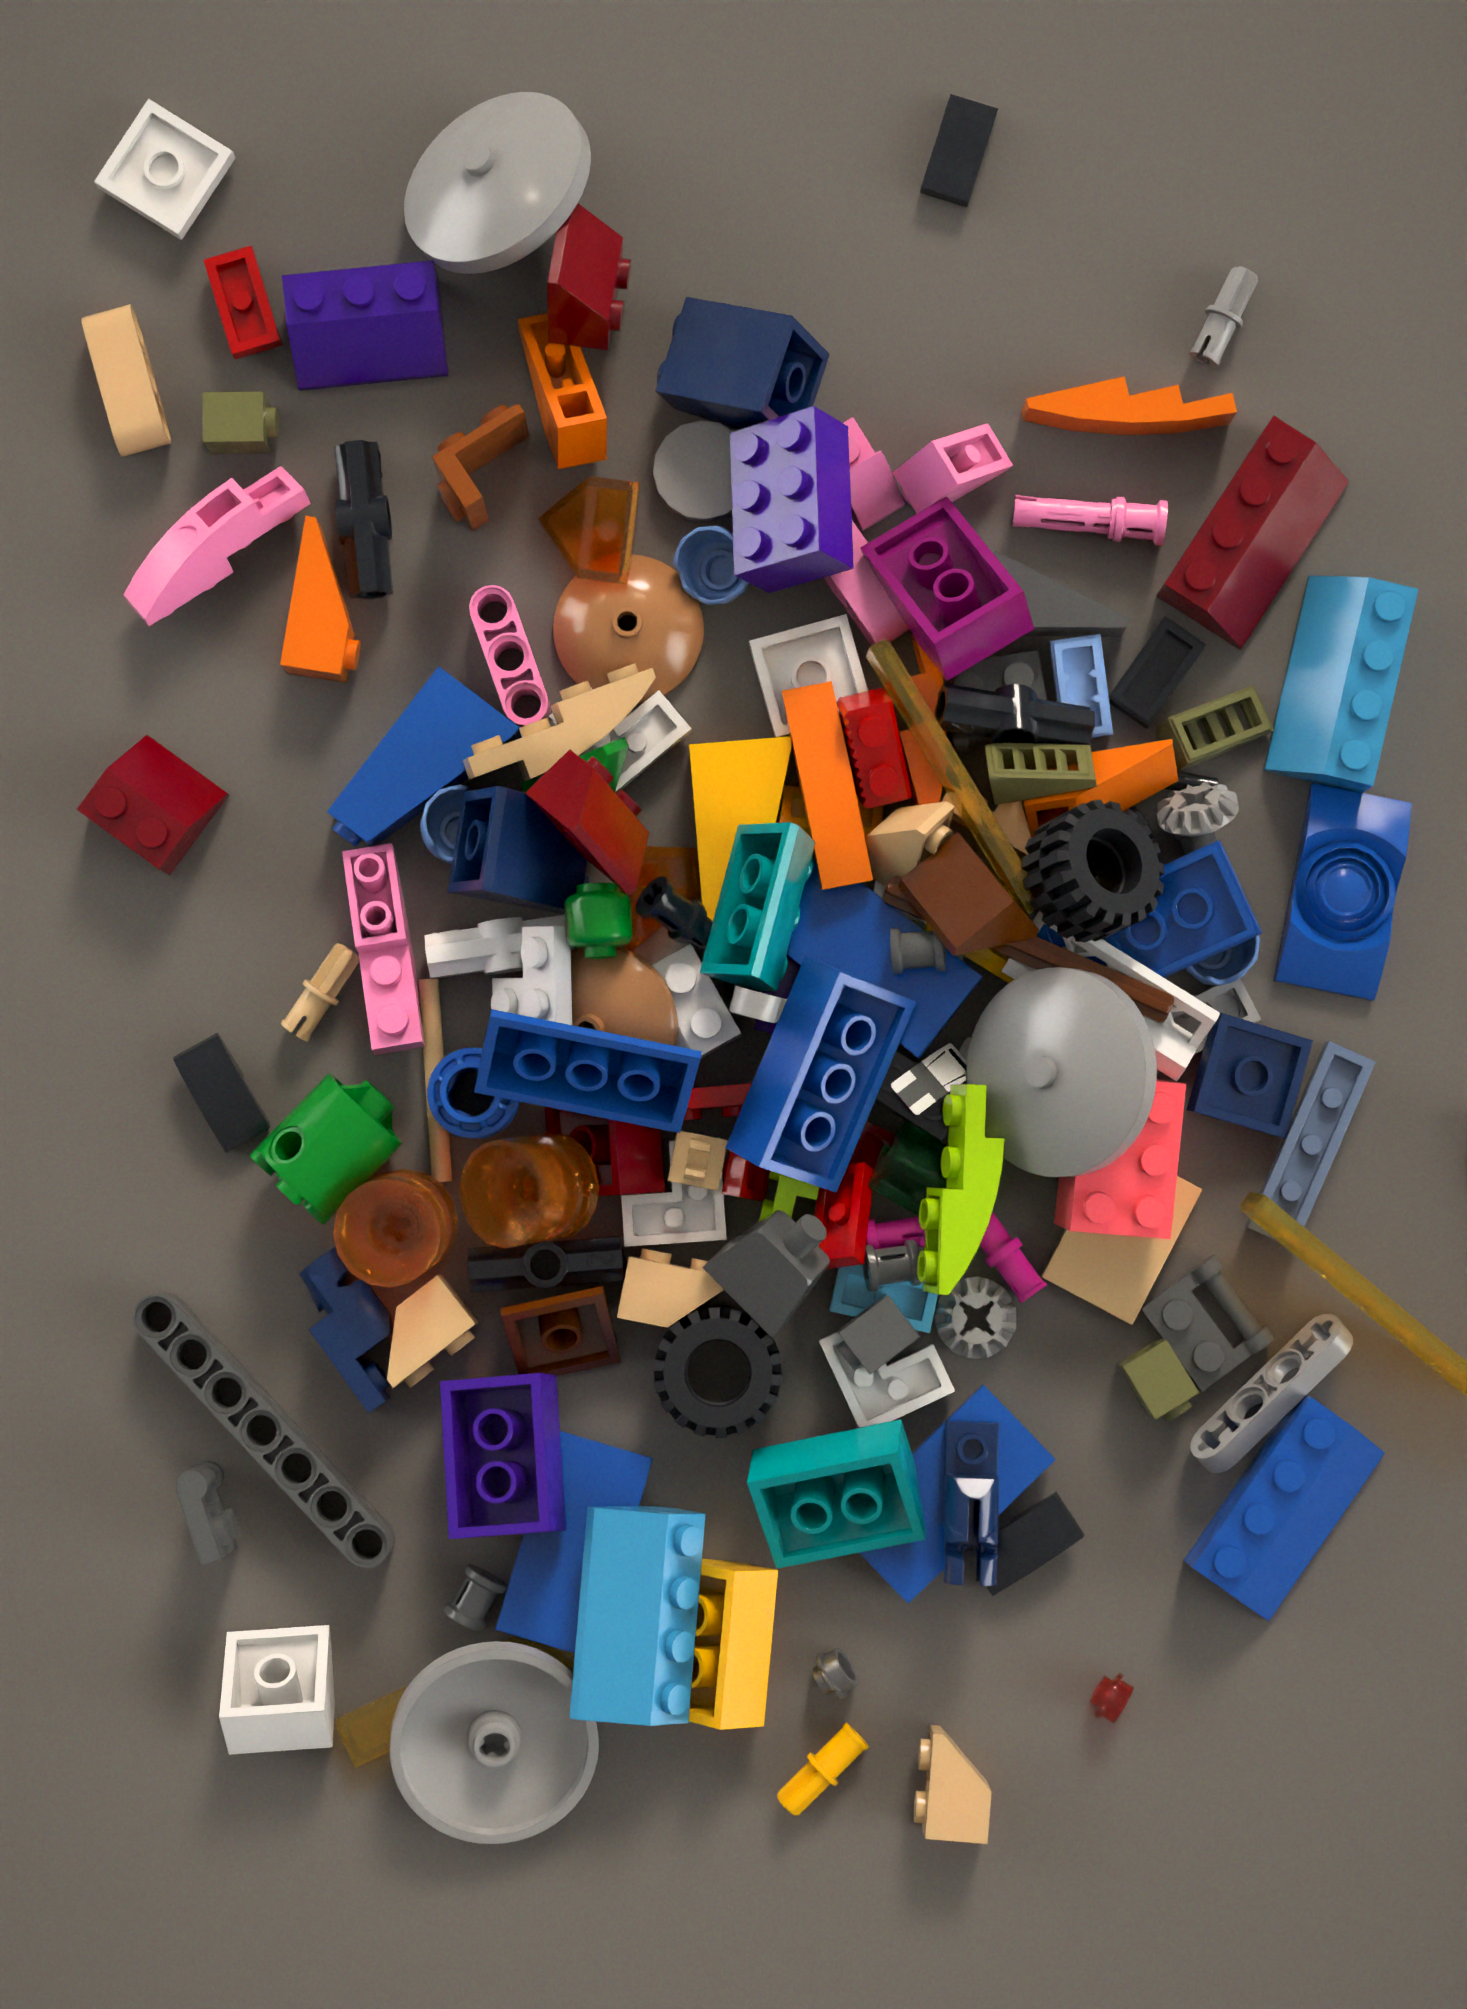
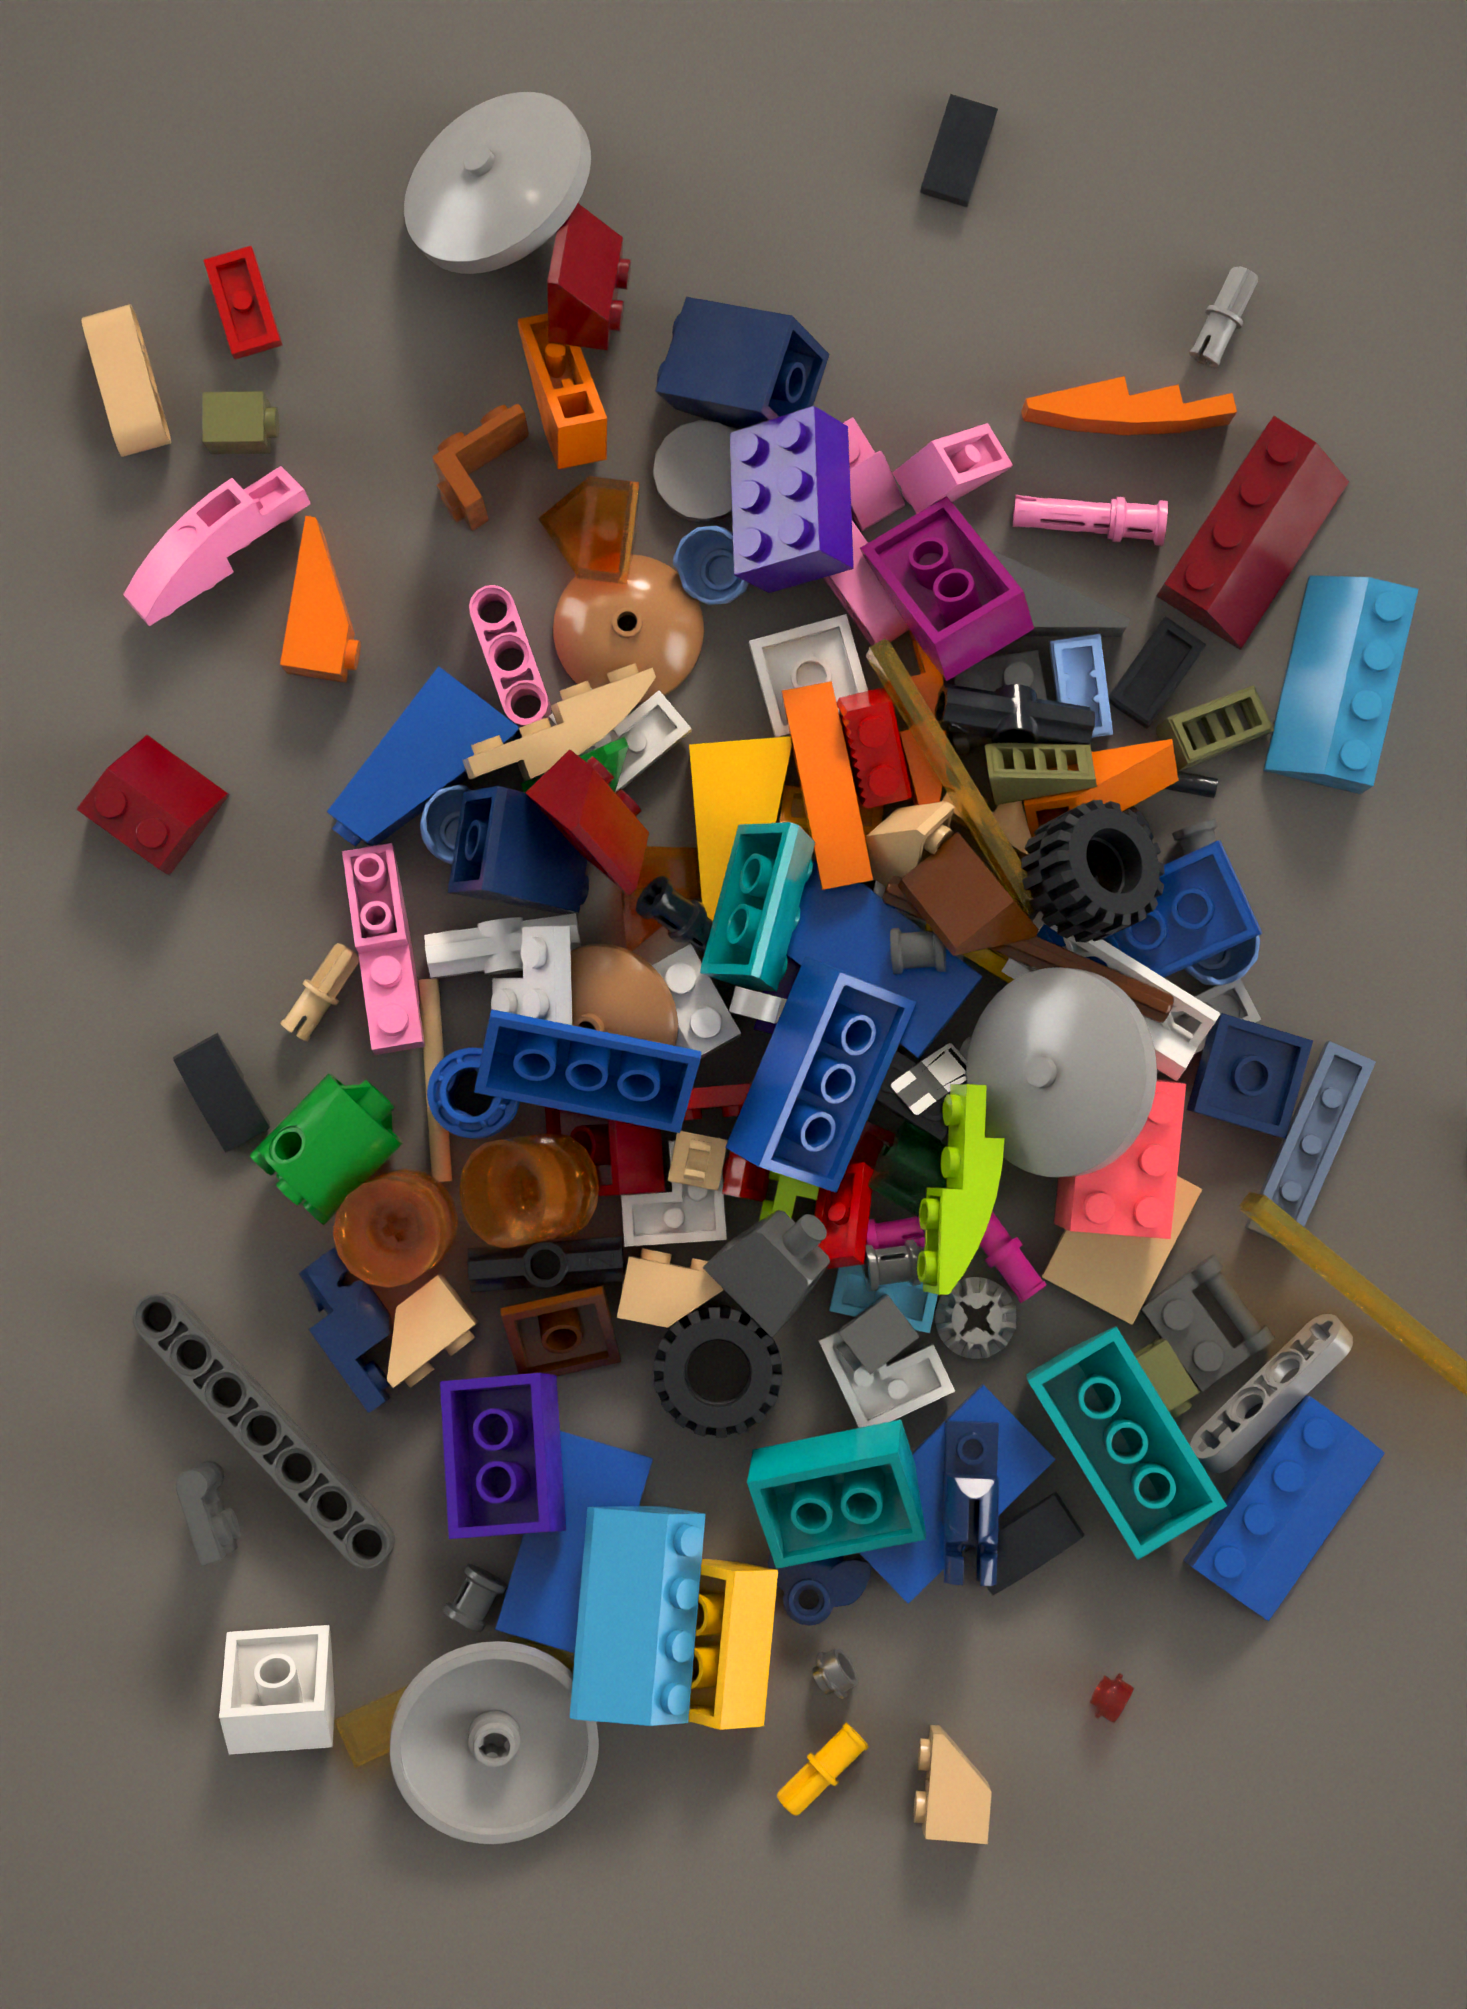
(165, 169): white plate -> none
(363, 519): black piece -> none
(365, 325): dark purple slope -> none
(598, 919): green head -> none
(833, 1579): none -> dark blue plate
(1125, 1441): none -> teal slope
(1197, 810): light grey gear -> none
(1343, 892): blue slope -> none

